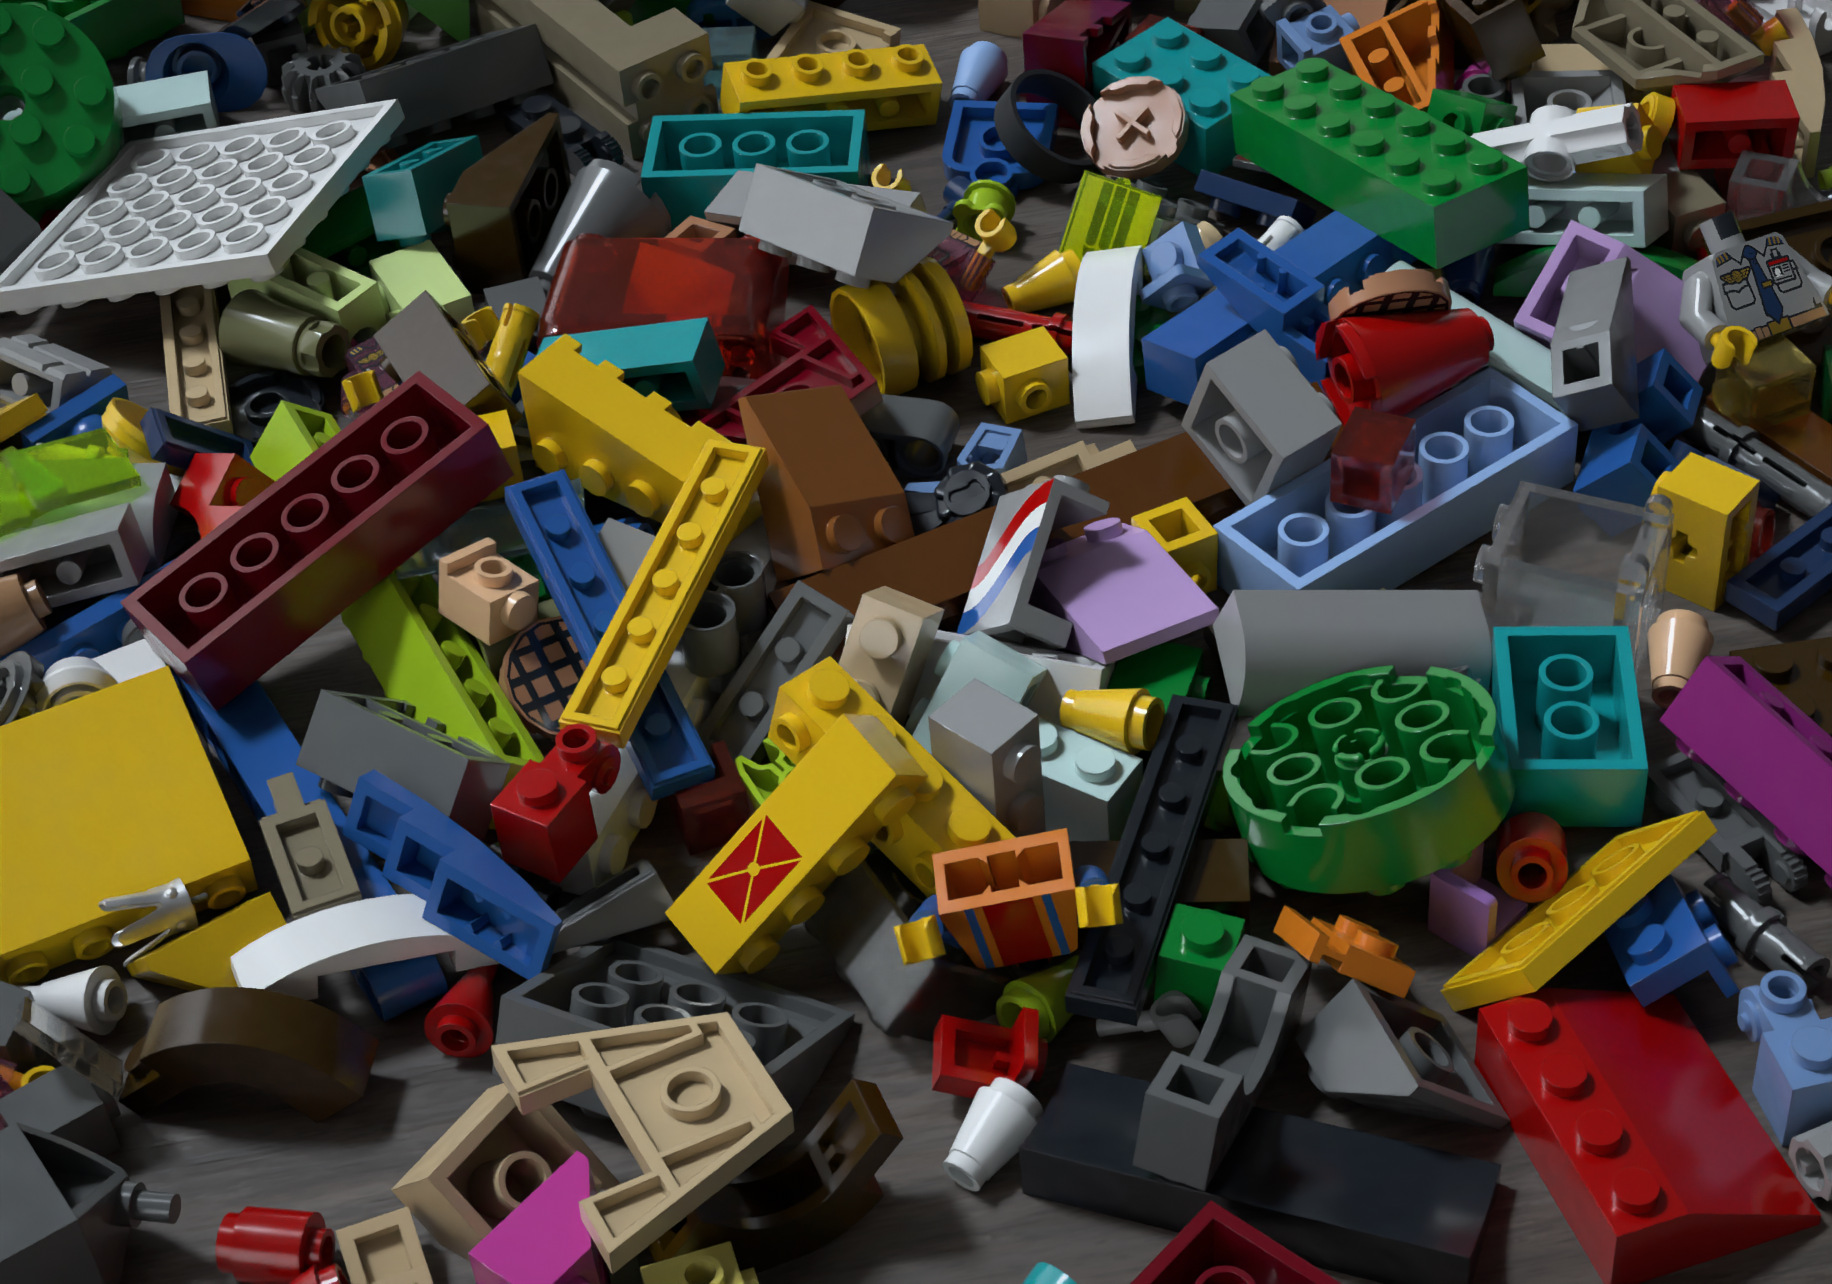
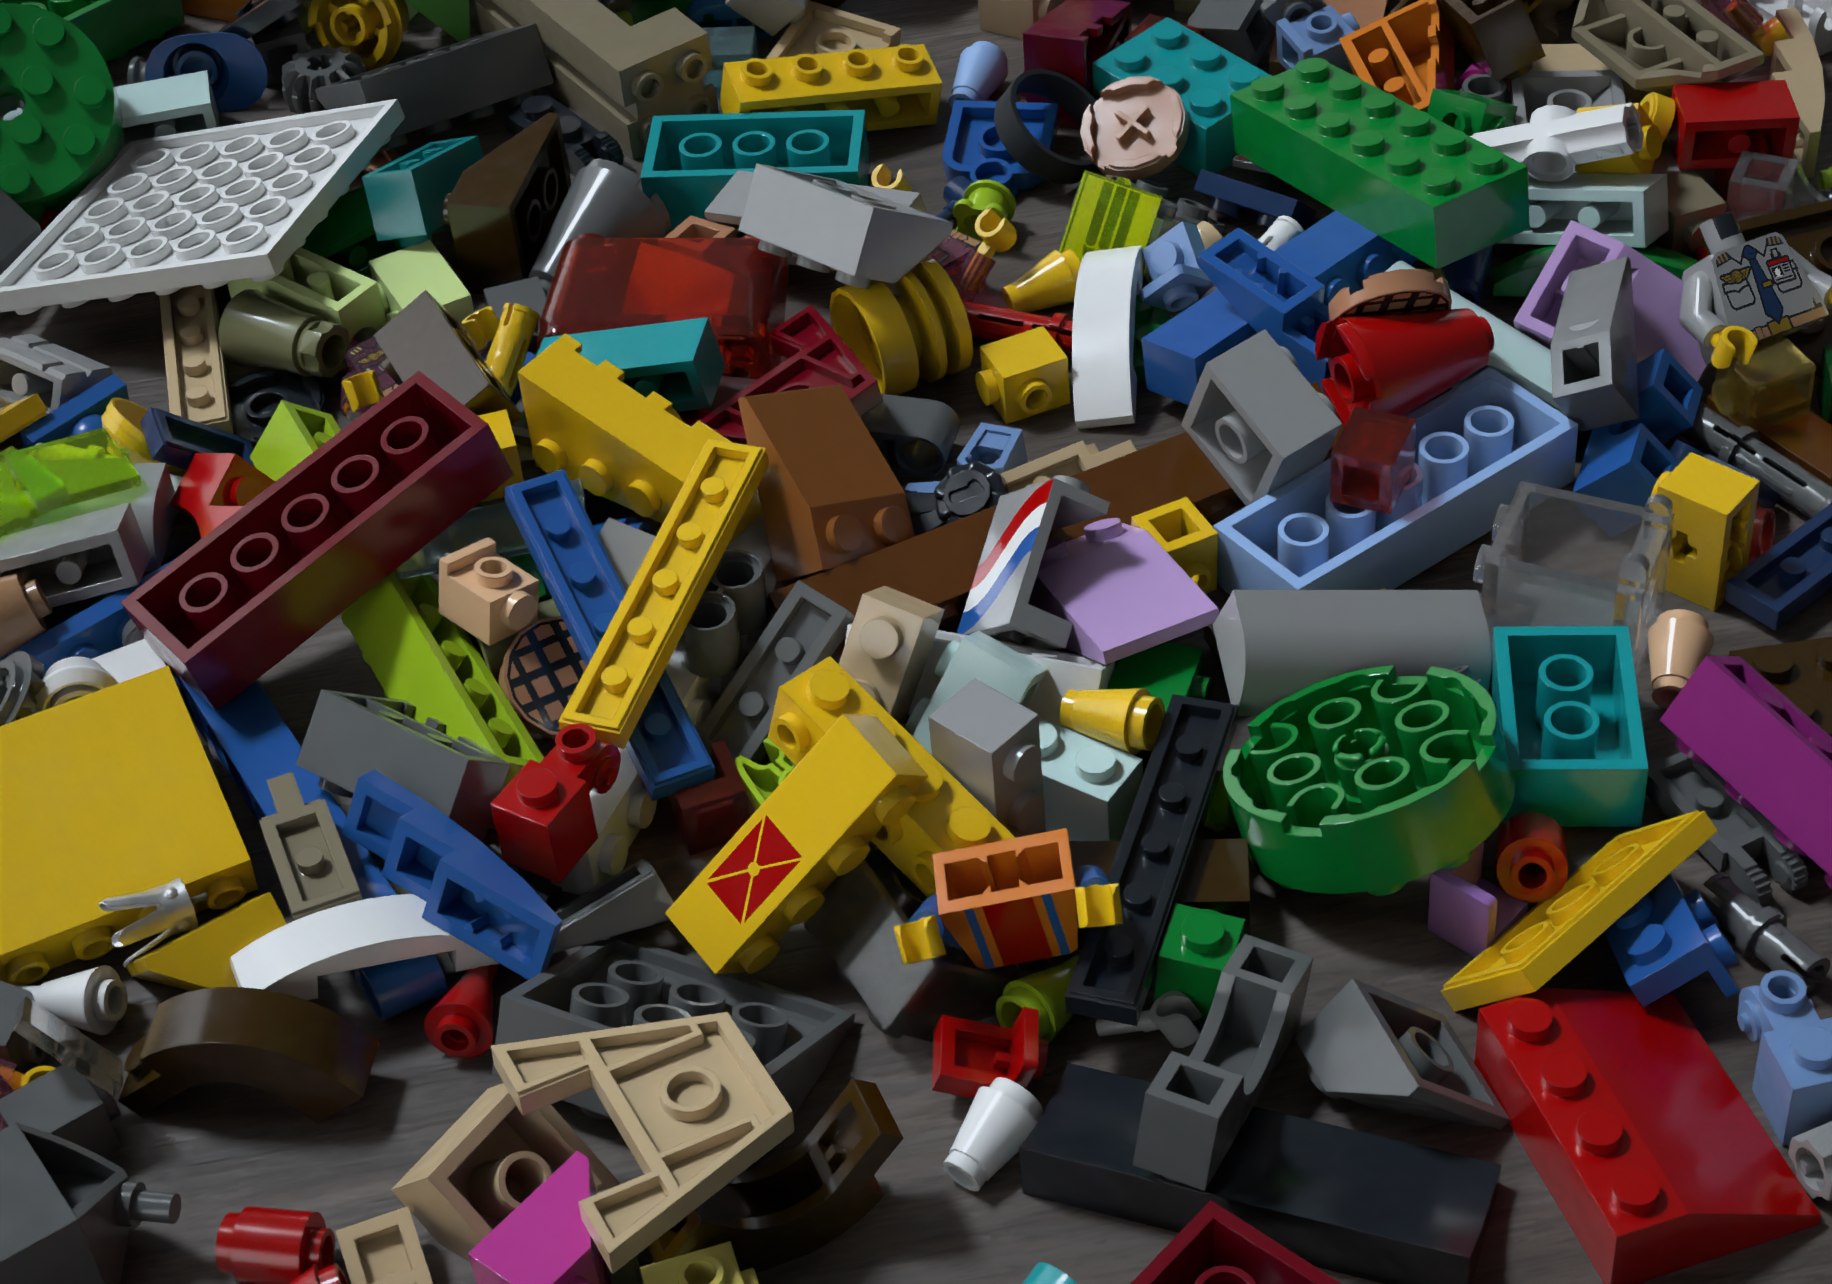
(1348, 948): orange plate -> none

